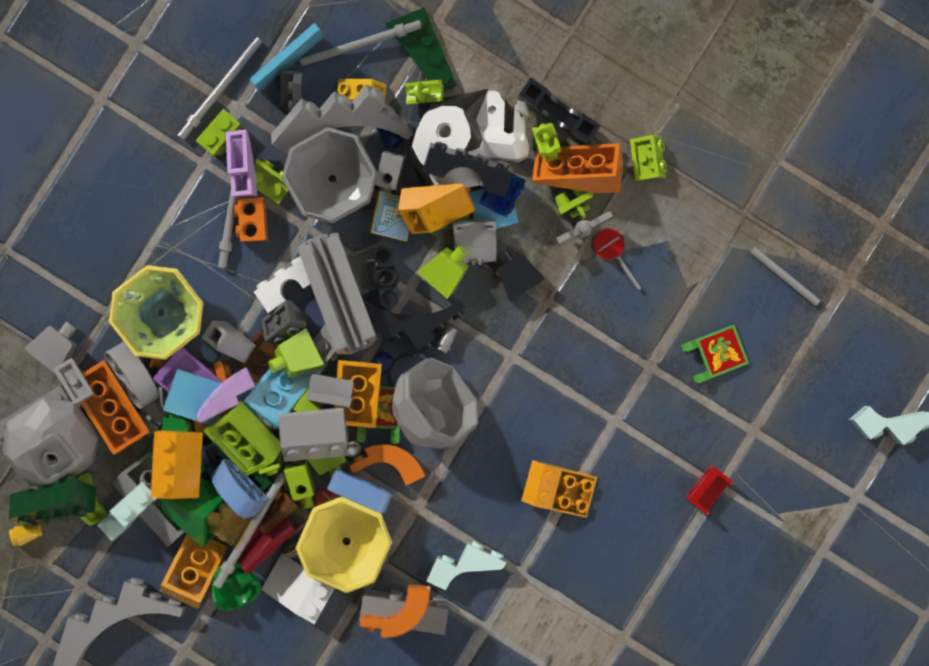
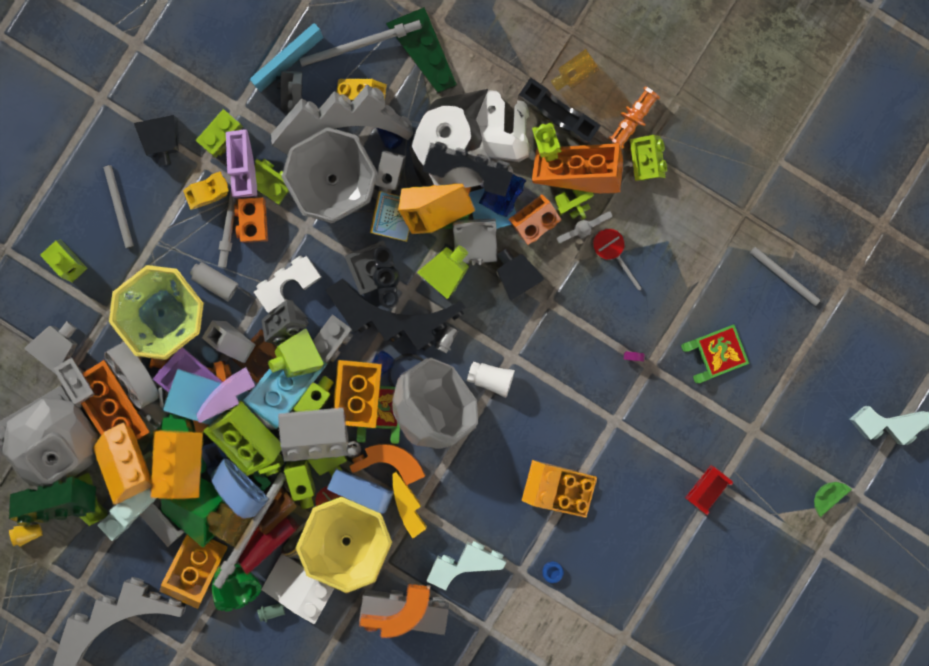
(62, 260): none -> lime torso
(118, 206): none -> light grey piece
(122, 463): none -> light orange slope
(159, 138): none -> black torso
(194, 120): light grey bar -> none
(206, 191): none -> yellow brick
(213, 281): none -> light grey brick
(270, 612): none -> sand green pin
(330, 390): light grey panel -> none
(337, 293): light grey piece -> none
(406, 505): none -> yellow slope
(424, 92): lime hips -> none
(491, 378): none -> white plant
(532, 216): none -> orange brick
(552, 572): none -> blue tile
(584, 67): none -> clear yellow torso
(634, 117): none -> orange piece
(634, 356): none -> magenta tile
(829, 495): none -> bright green plate

